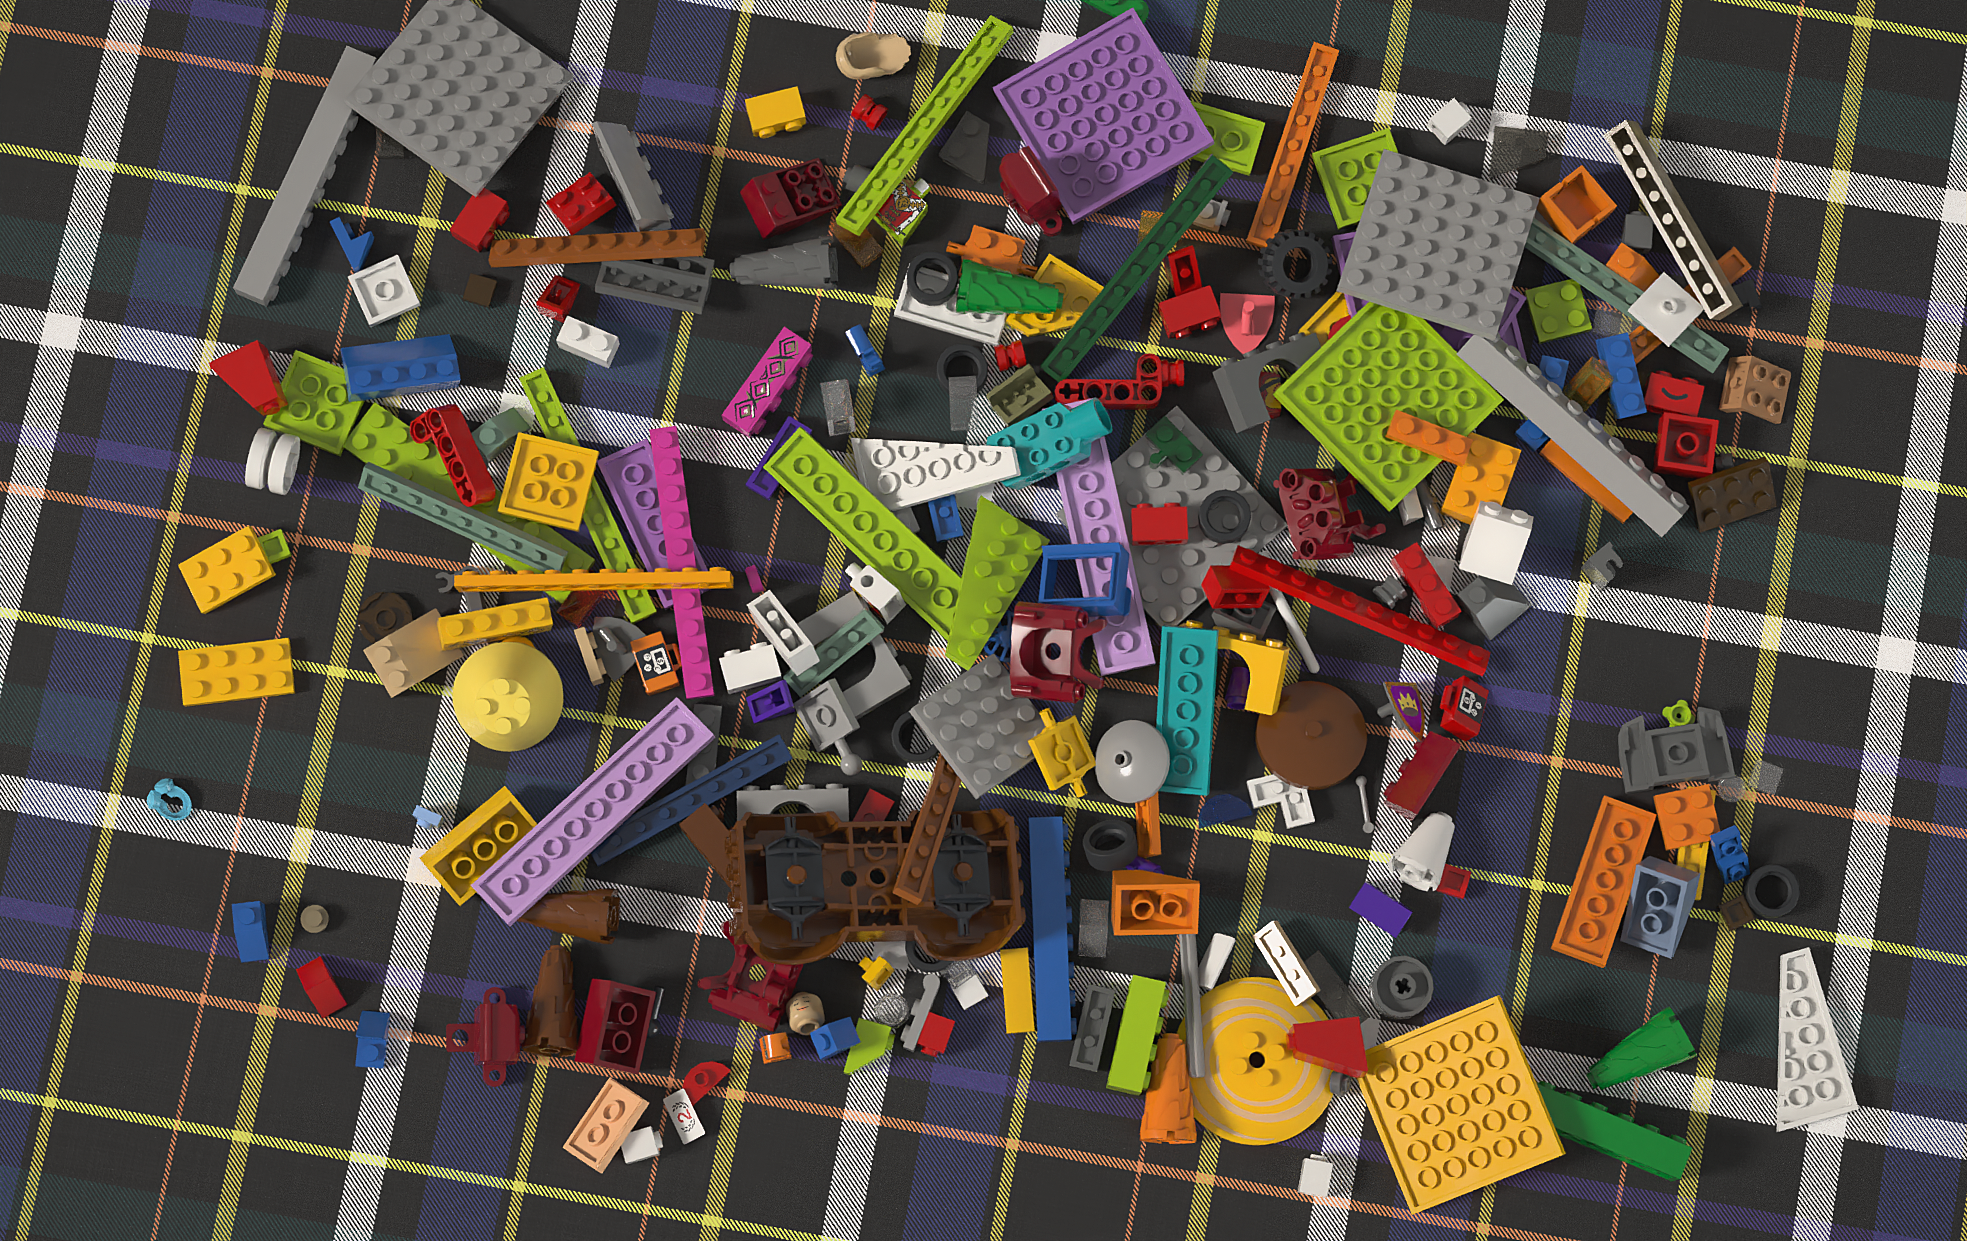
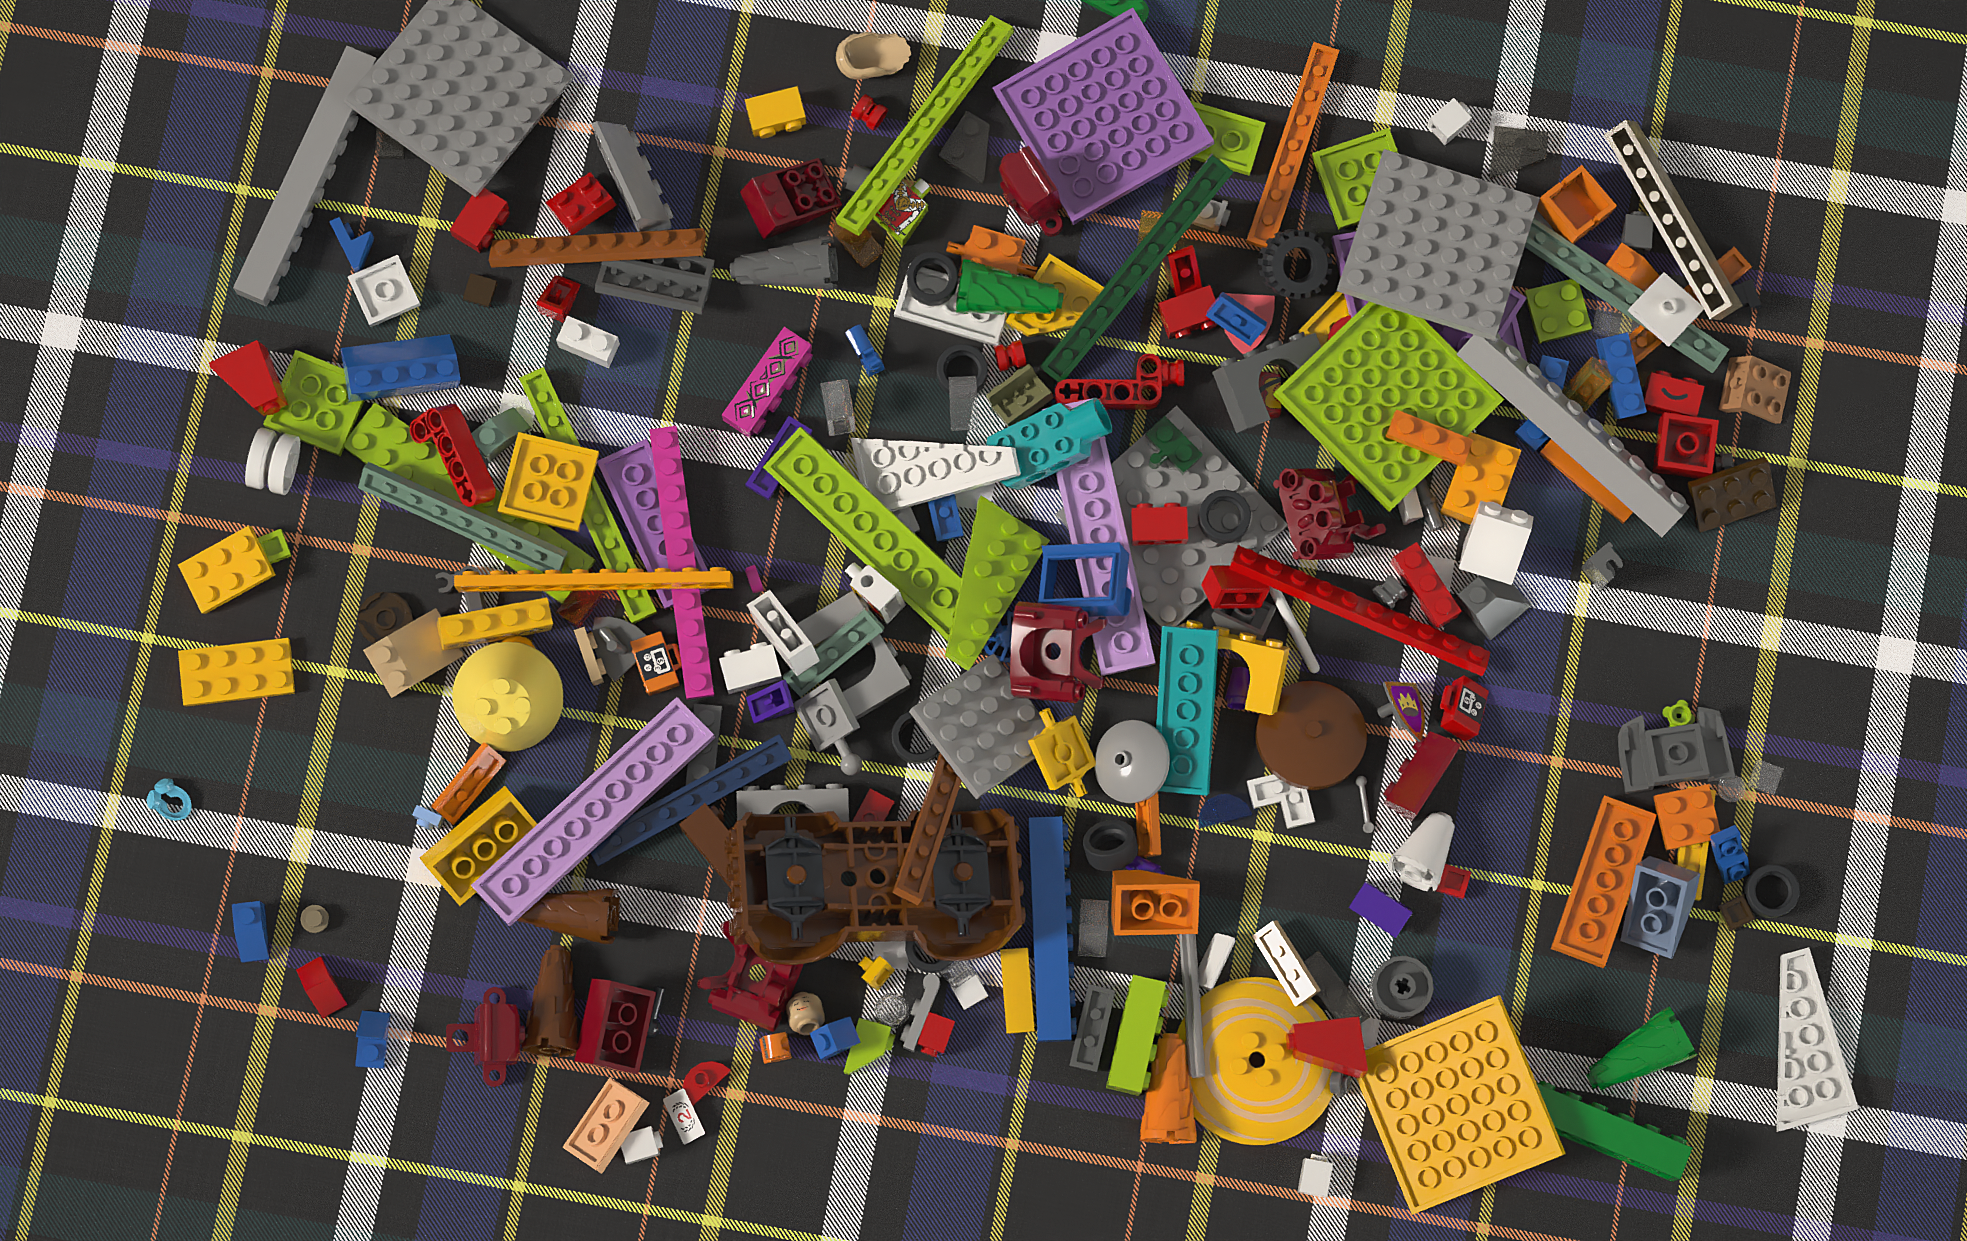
(468, 783): none -> orange plate
(1236, 319): none -> blue plate

